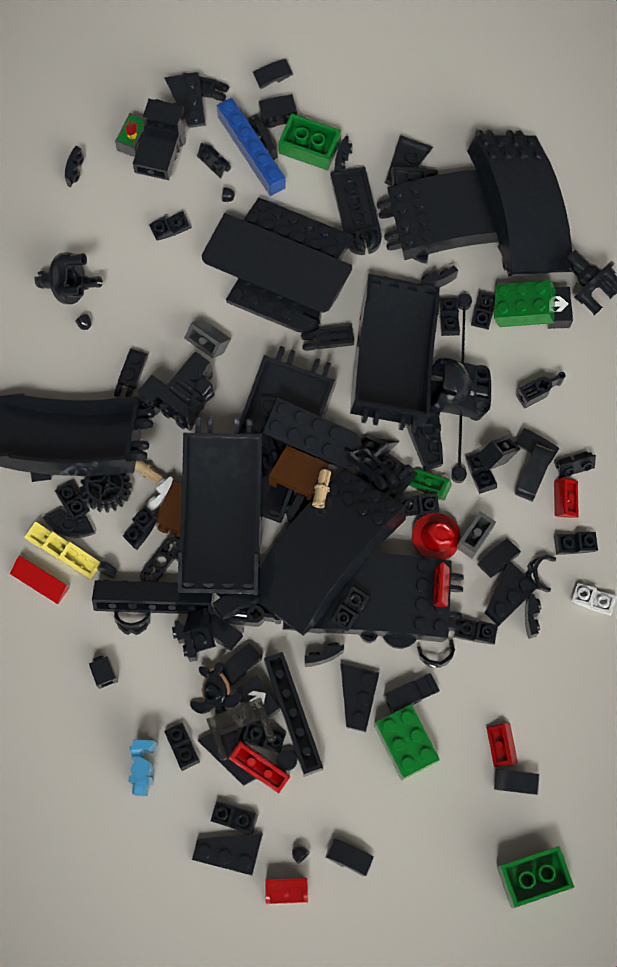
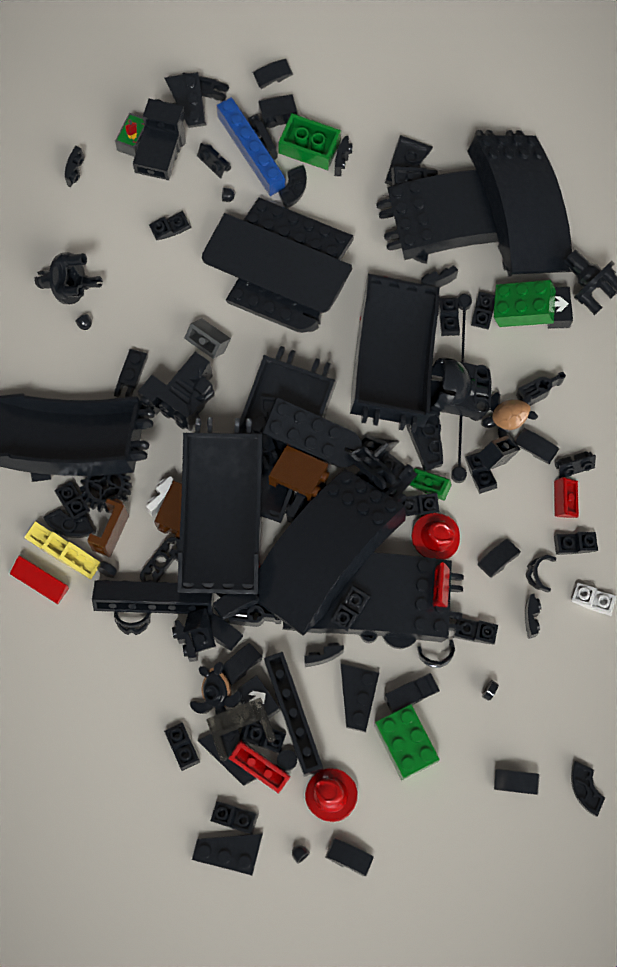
(103, 671): black brick -> none
(106, 544): none -> reddish brown panel
(140, 530): black slope -> none
(141, 769): dark azure hips -> none
(148, 472): tan axle -> none
(286, 891): red hinge -> none
(295, 188): none -> black tile
(321, 488): tan axle -> none
(328, 338): black hinge -> none
(331, 795): none -> red hat
(357, 209): black plate -> none
(476, 535): dark grey brick -> none
(490, 690): none -> black tile
(502, 745): red slope -> none
(509, 414): none -> medium nougat animal
(509, 594): black wing -> none
(534, 472): black beam -> none
(535, 877): green brick -> none
(584, 788): none -> black tile

